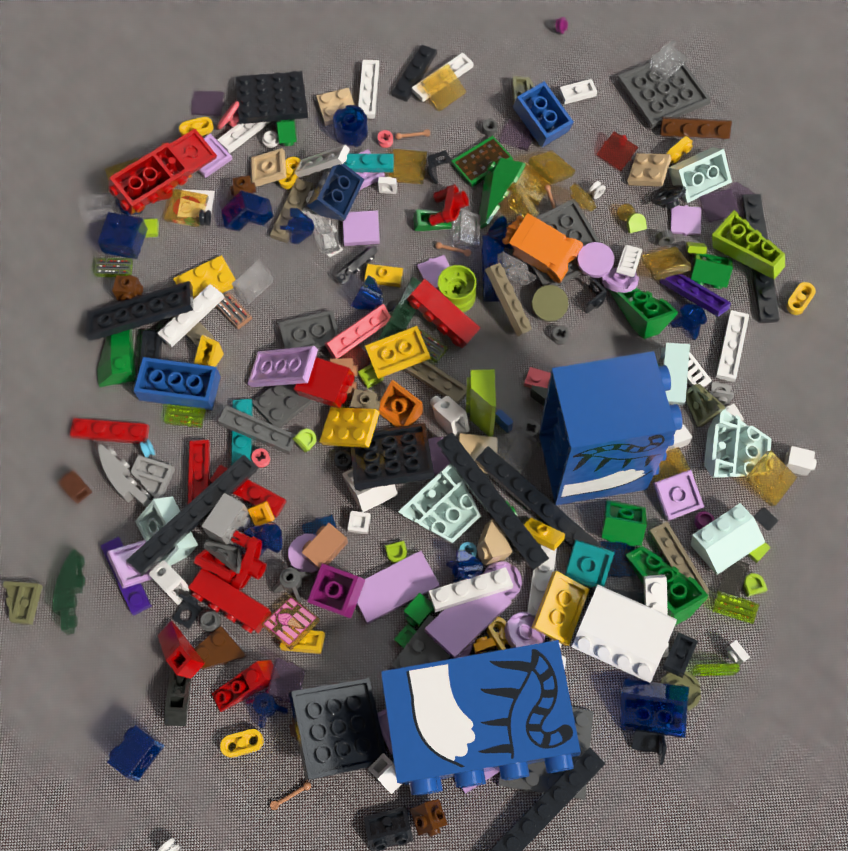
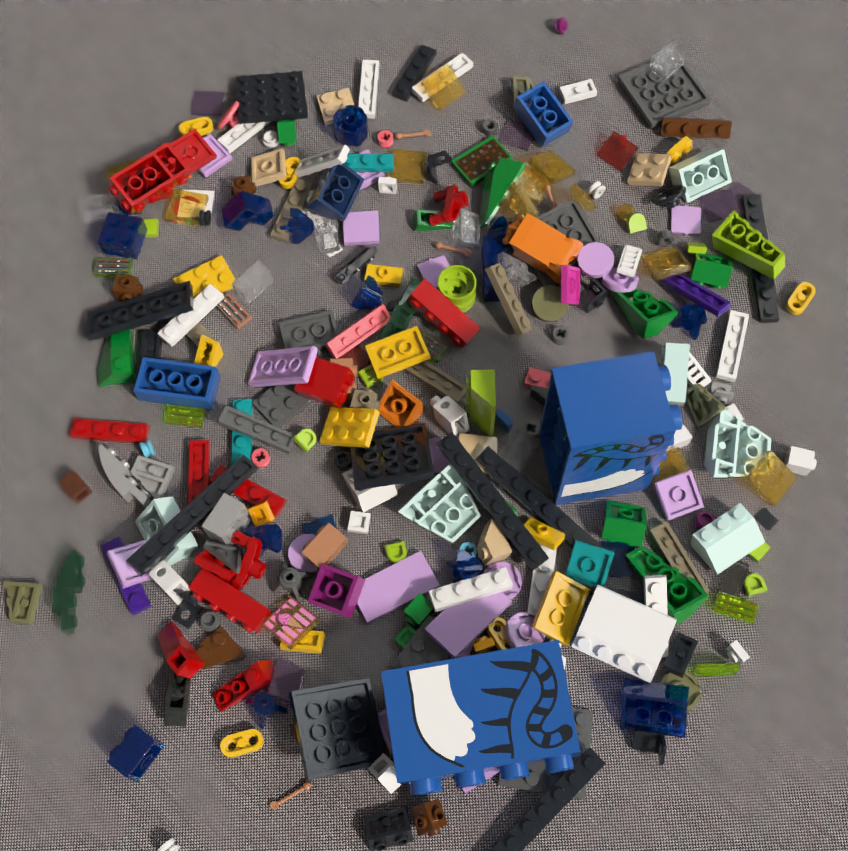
(570, 285): none -> dark pink tile

